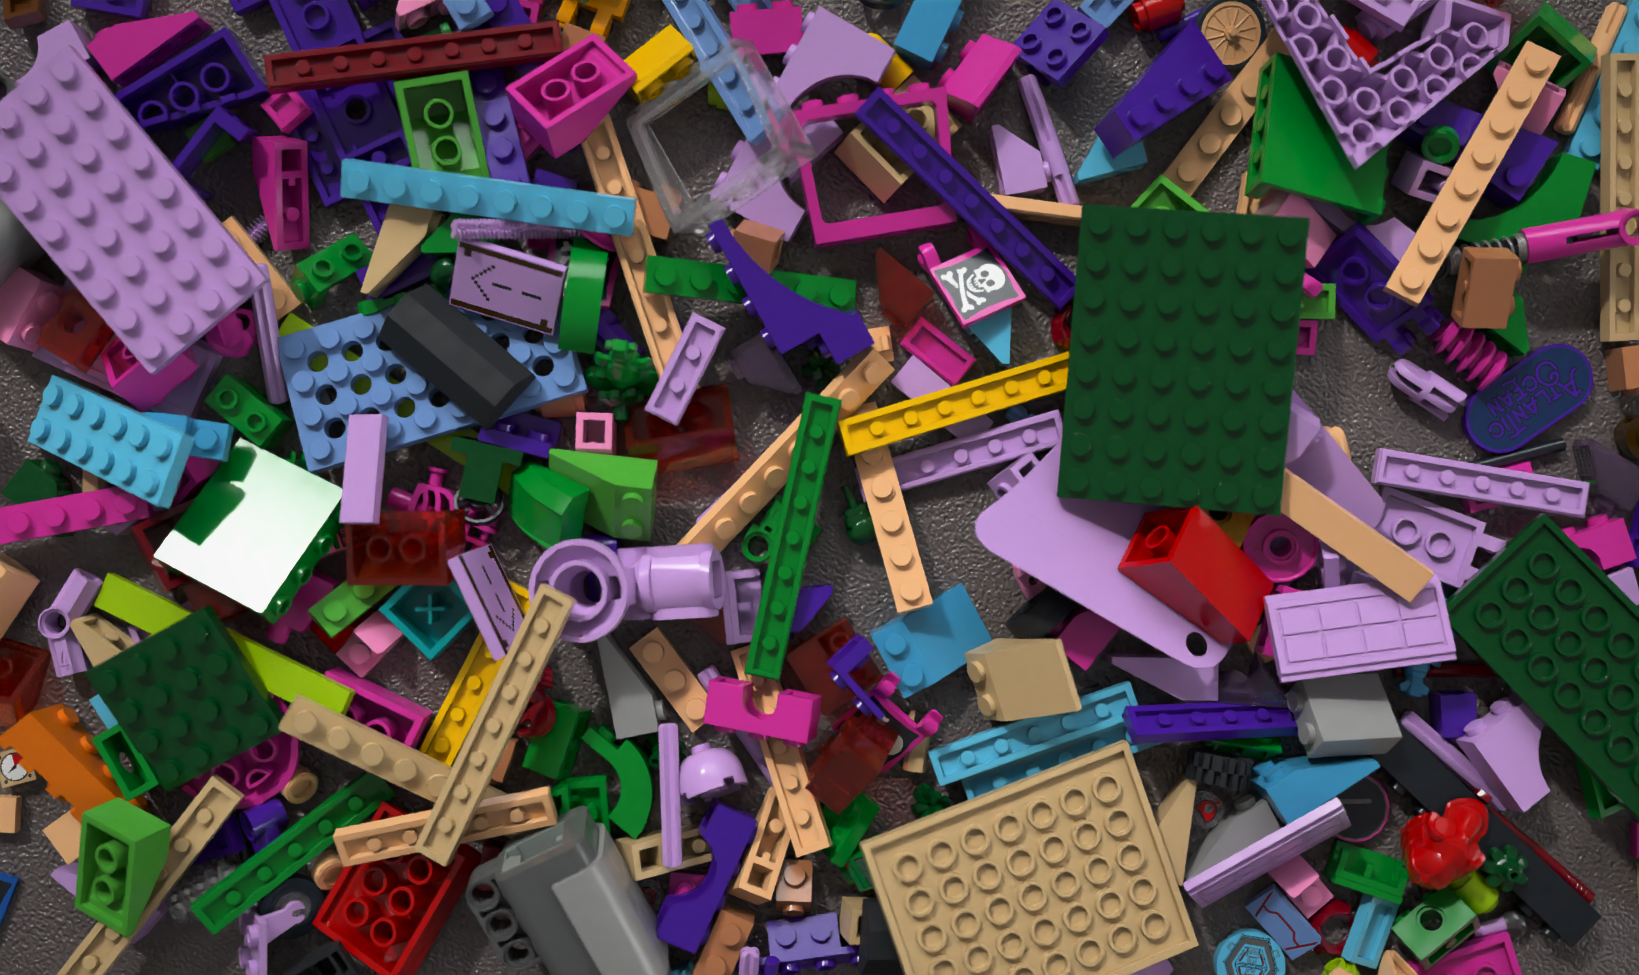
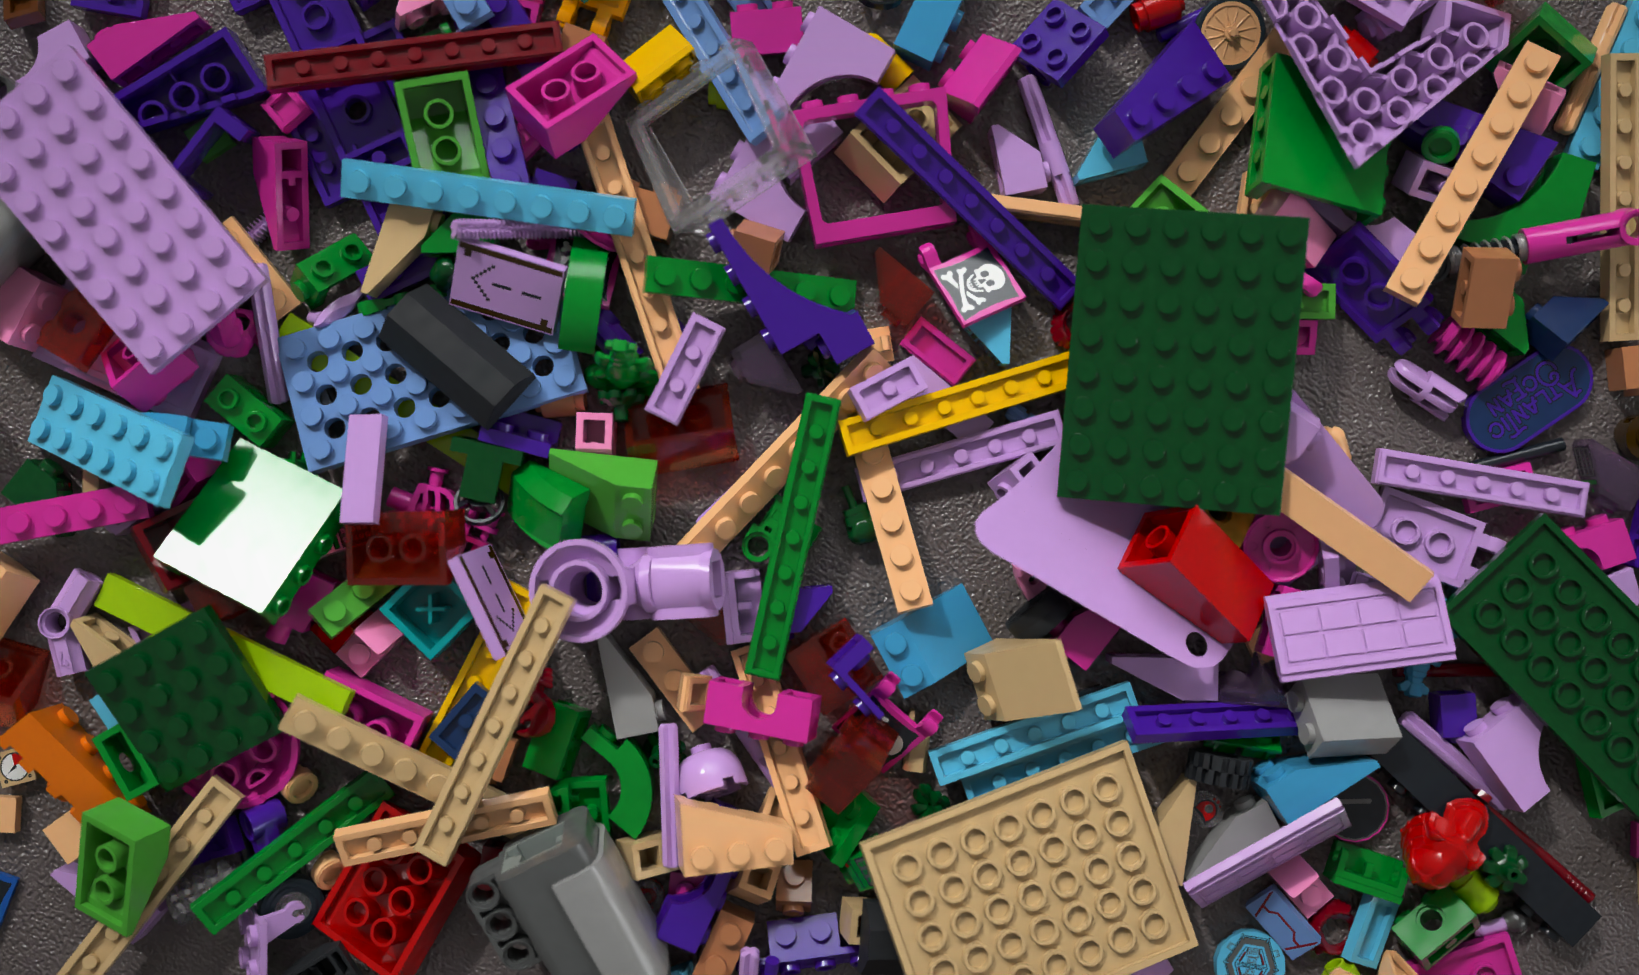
(336, 310): none -> lavender bar
(457, 724): none -> dark blue plate
(692, 692): none -> light nougat slope
(728, 839): none -> light nougat wedge
(887, 389): none -> lavender plate
(1560, 322): none -> dark blue slope

